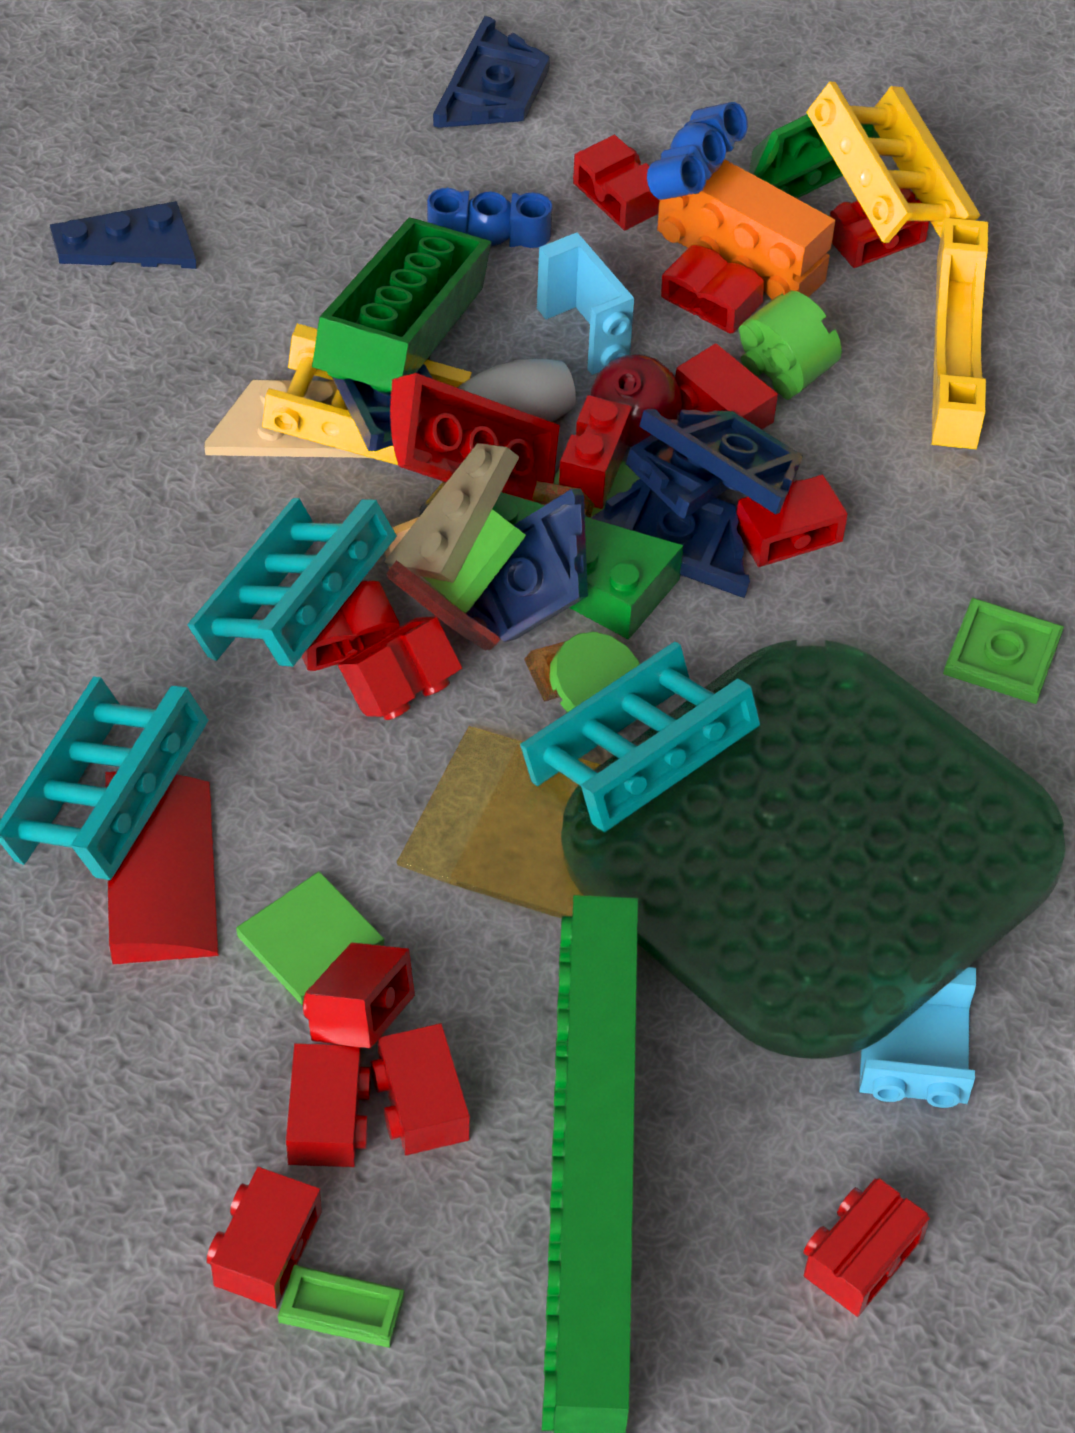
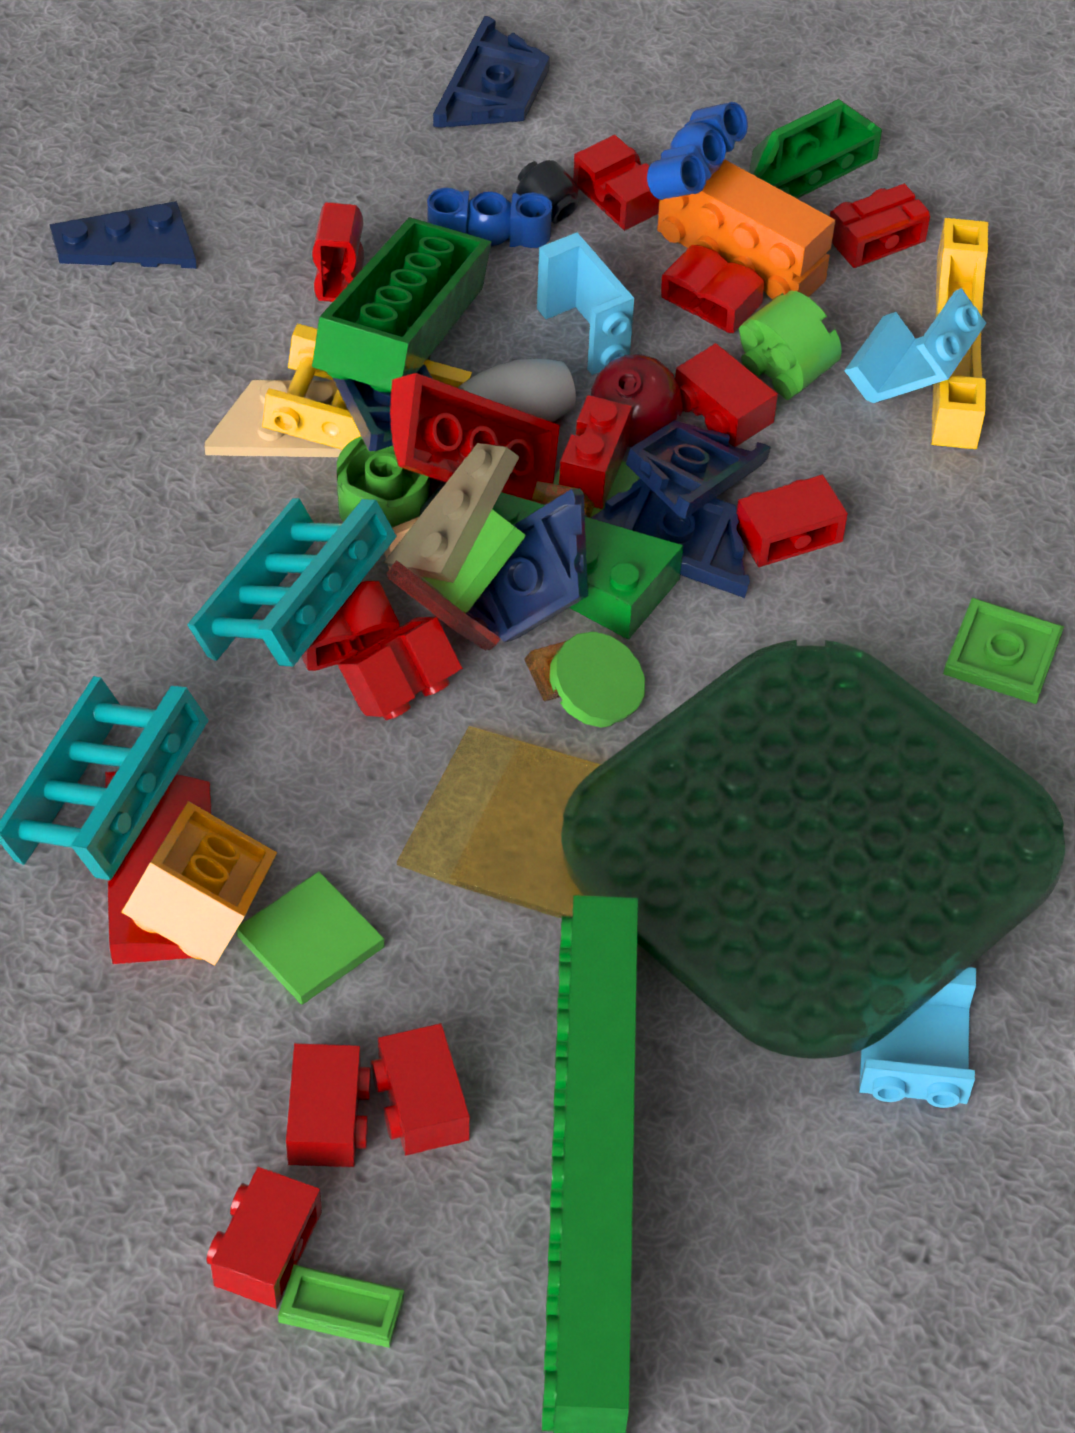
(200, 884): none -> light orange slope
(337, 249): none -> red brick
(359, 995): red brick -> none
(378, 477): none -> bright green brick
(553, 182): none -> black head
(658, 762): teal fence -> none
(732, 451): dark blue wing -> none
(865, 1245): red brick -> none
(898, 363): none -> medium azure panel
(909, 144): yellow fence -> none

